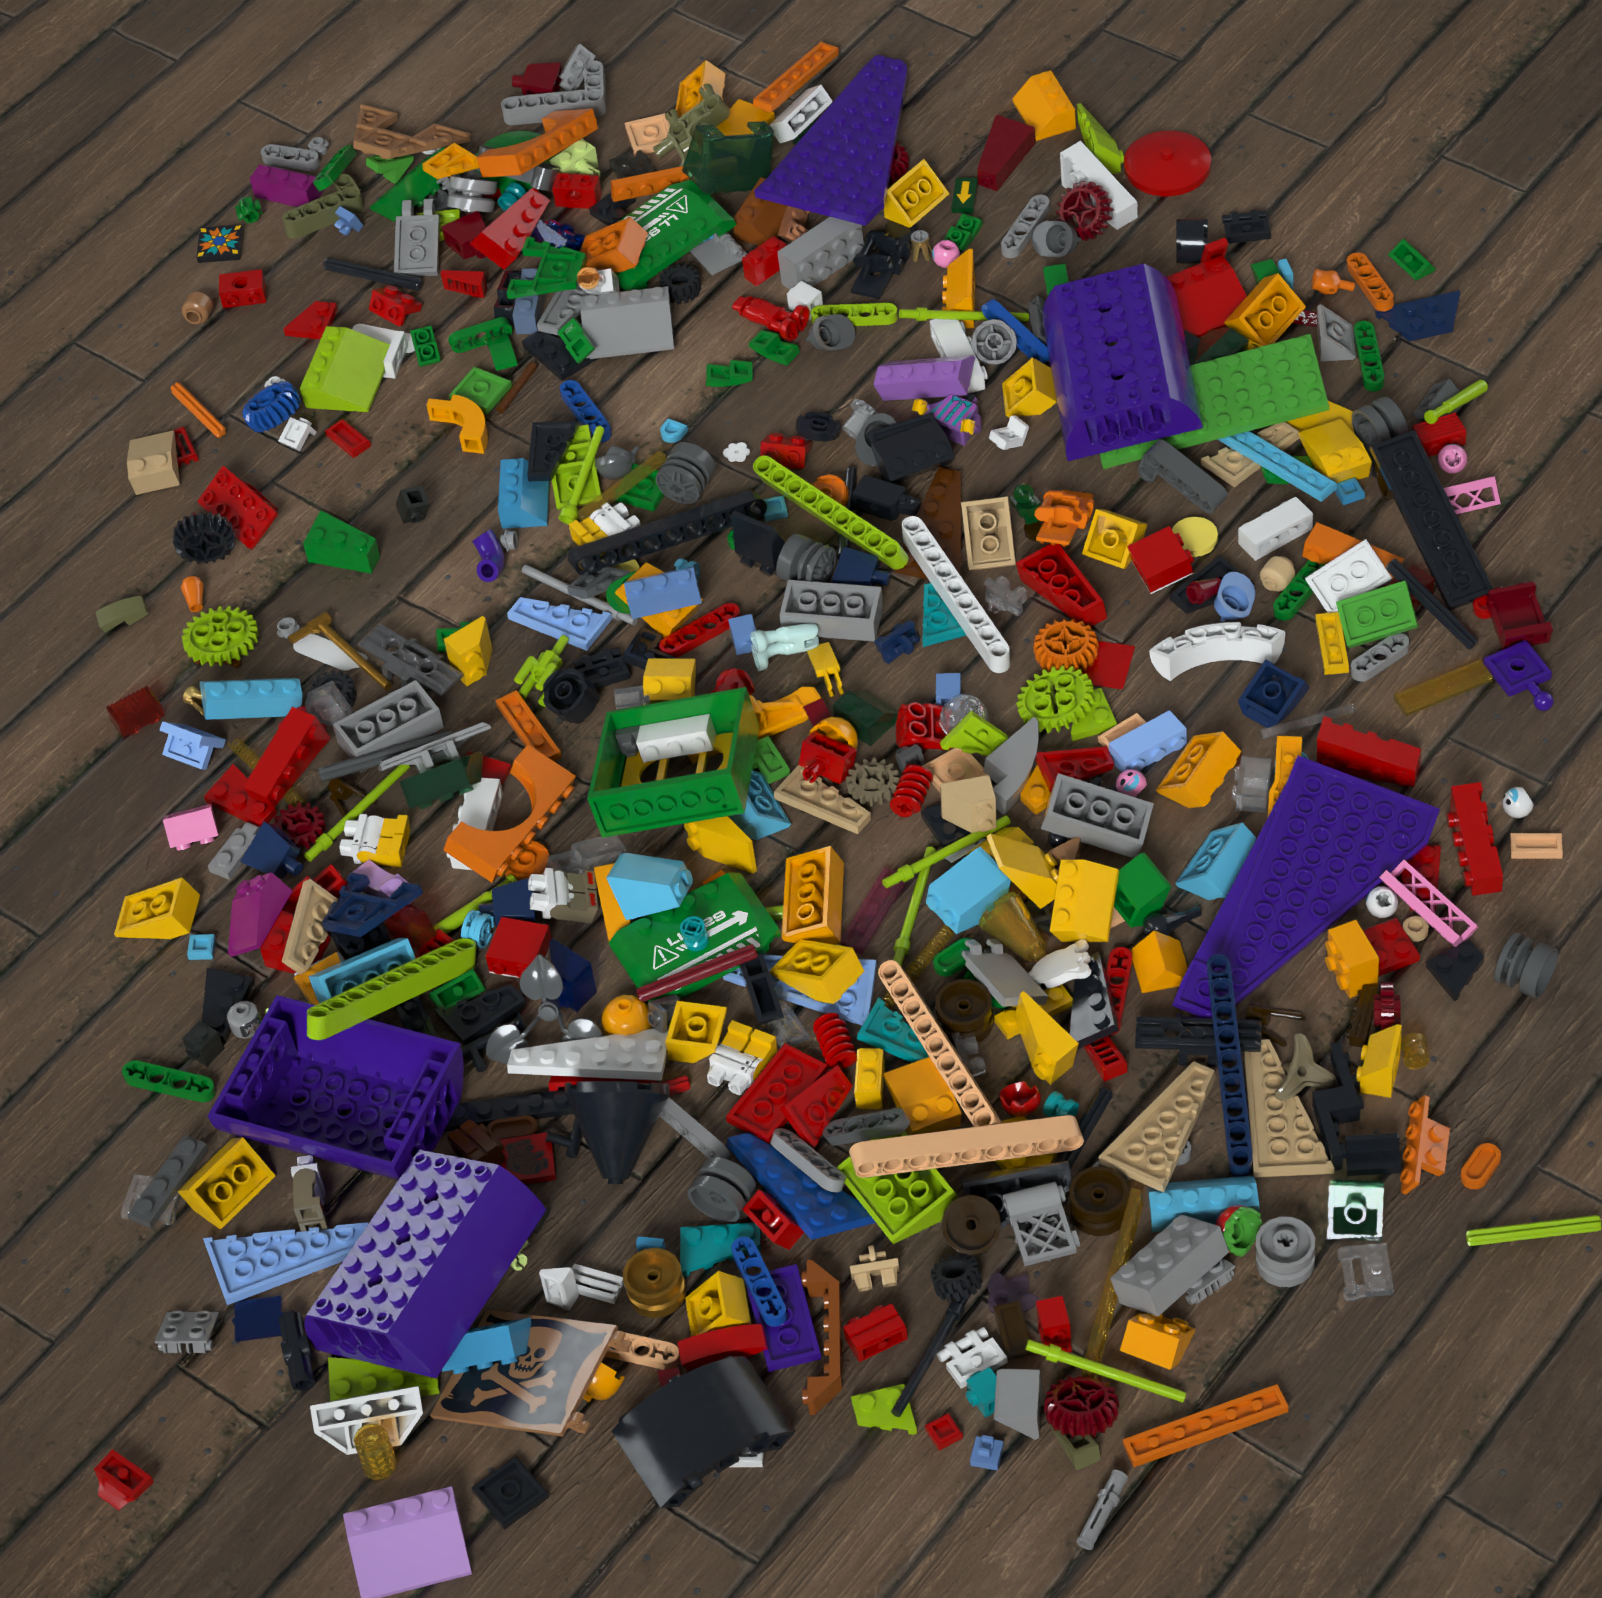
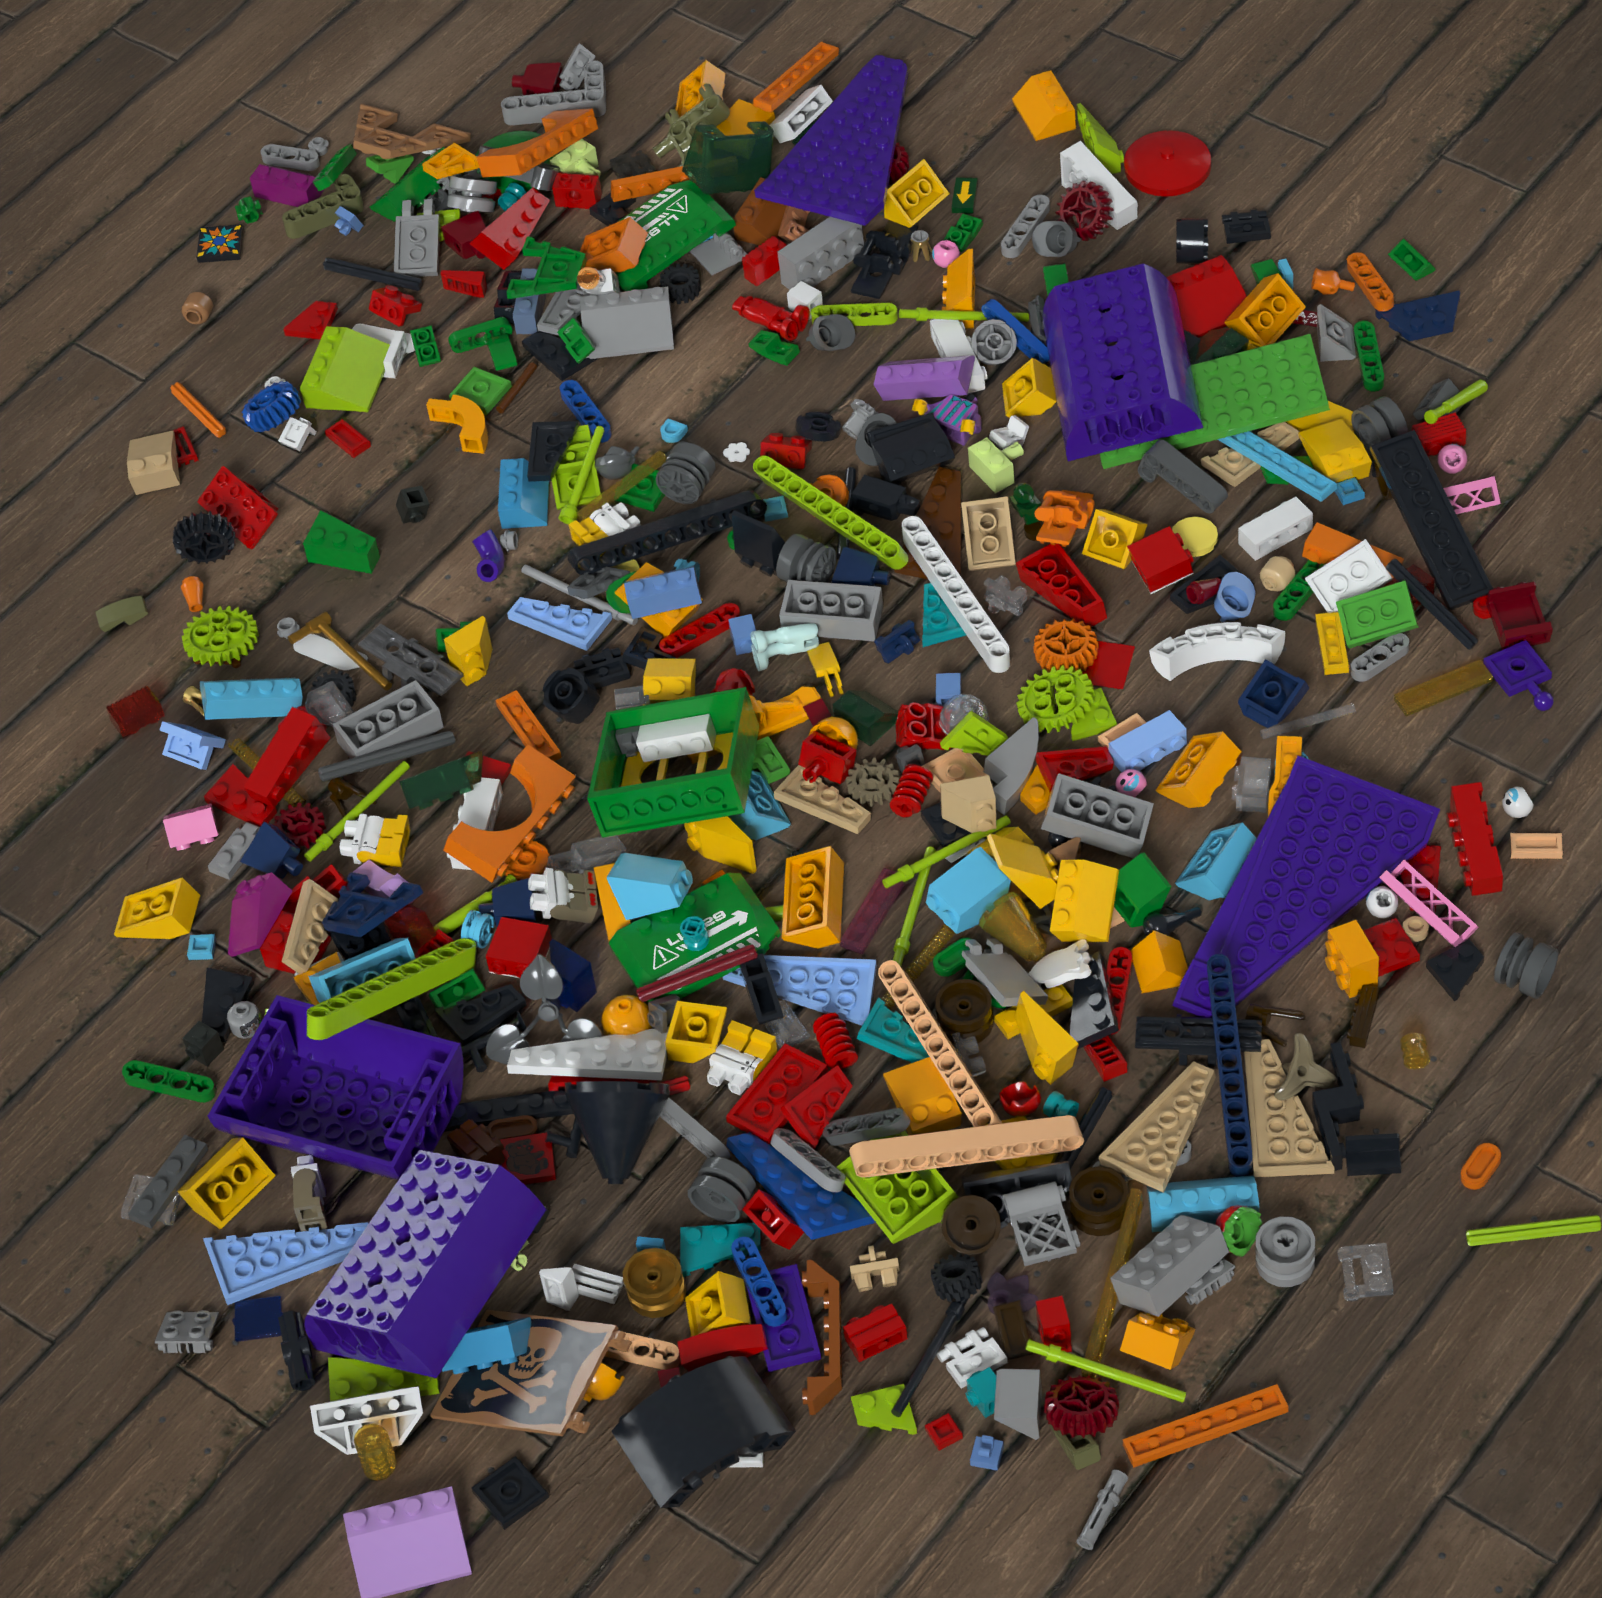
(120, 1480): red slope -> none
(242, 288): red brick -> none
(421, 755): light grey piece -> none
(540, 669): lime plant -> none
(558, 235): clear blue slope -> none
(647, 132): light nougat tile -> none
(735, 374): green slope -> none
(819, 969): yellow slope -> none
(869, 1078): yellow brick -> none
(993, 464): none -> yellowish green brick
(1004, 150): dark red slope -> none
(1214, 249): red tile -> none
(1355, 1210): clear green slope -> none
(1367, 754): red wedge -> none
(1380, 1062): yellow slope -> none
(1386, 1007): dark red gear -> none
(1424, 1147): orange bracket -> none

